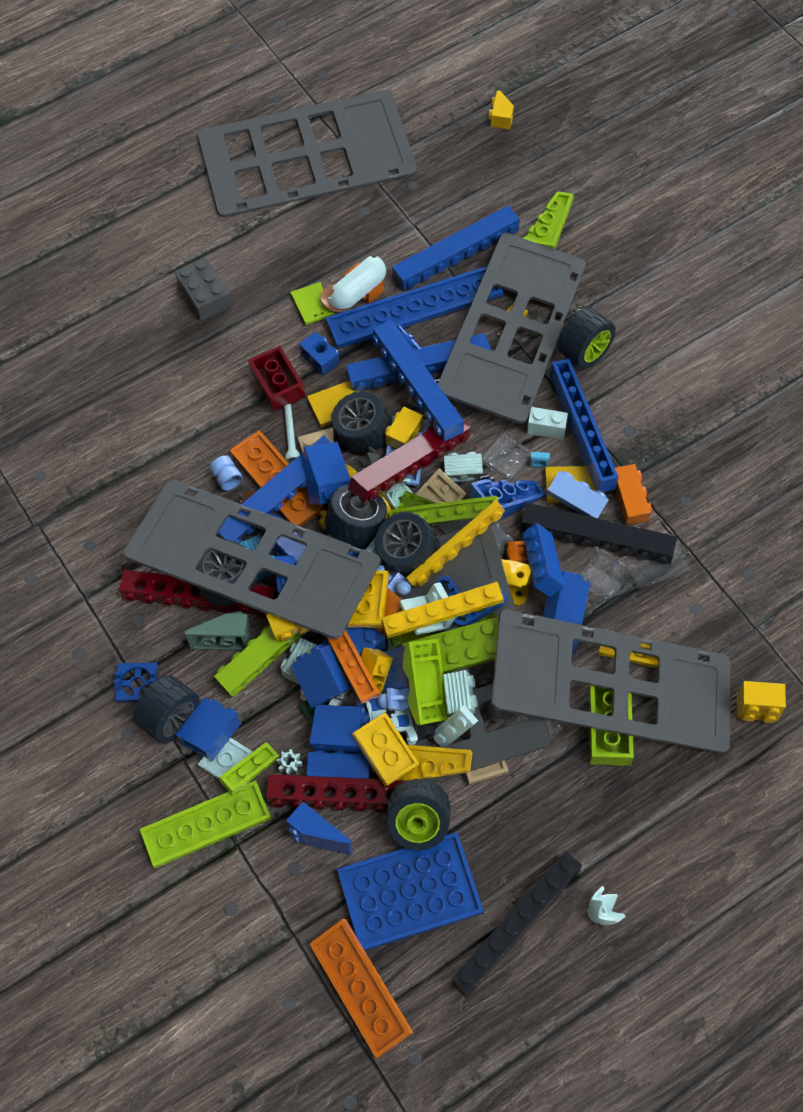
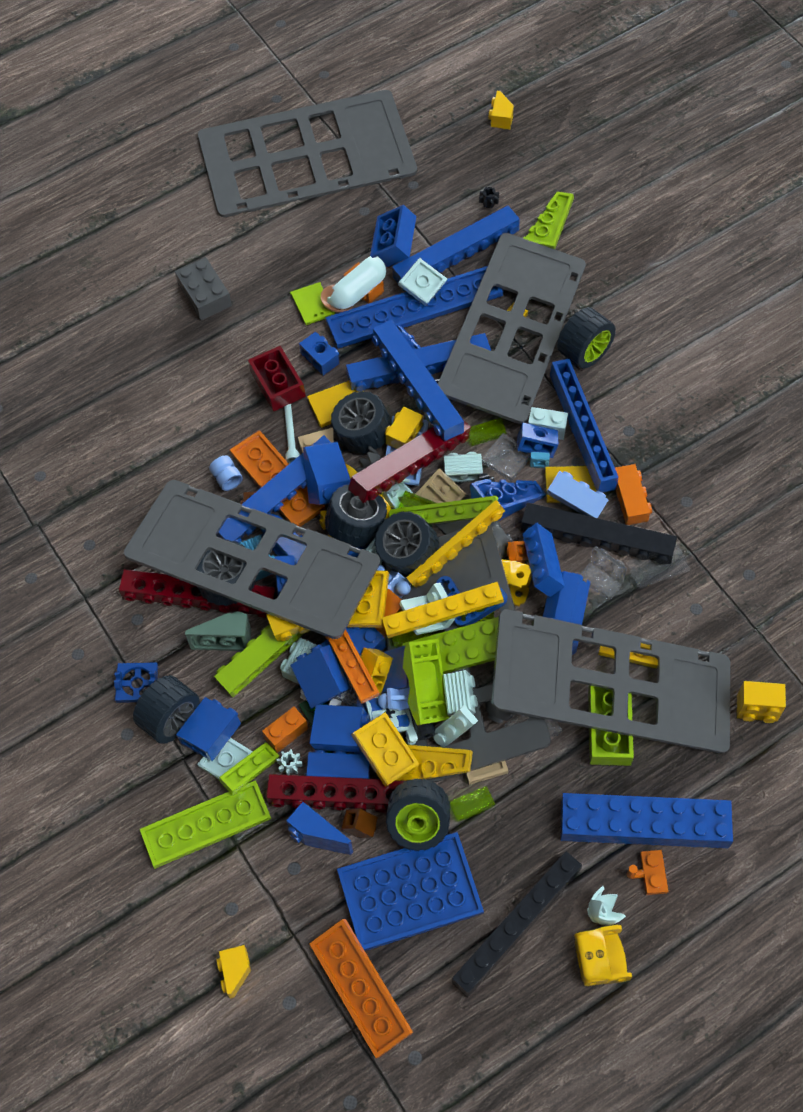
(235, 968): none -> yellow slope
(285, 729): none -> orange brick
(359, 823): none -> reddish brown brick
(393, 235): none -> blue brick
(422, 281): none -> light aqua plate
(472, 804): none -> clear neon green tile
(486, 431): none -> clear neon green tile
(489, 197): none -> black gear
(537, 439): none -> blue brick
(601, 956): none -> yellow piece
(646, 820): none -> blue brick
(652, 872): none -> orange plate

